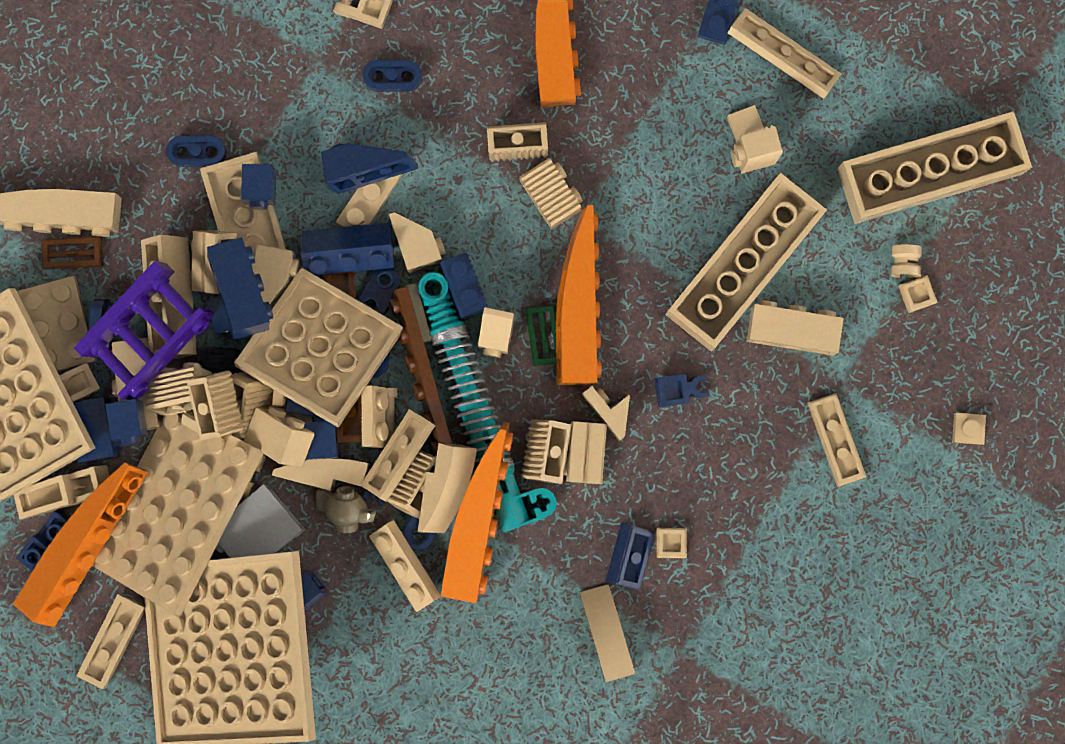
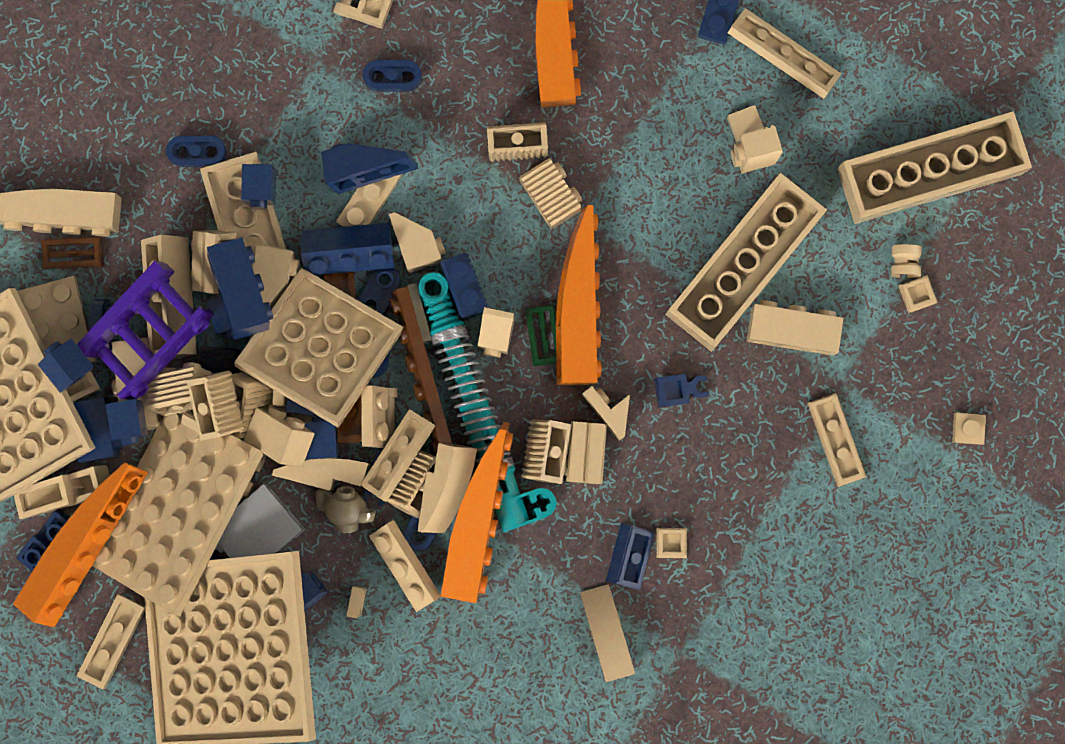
(65, 364): none -> dark blue brick
(356, 601): none -> tan tile

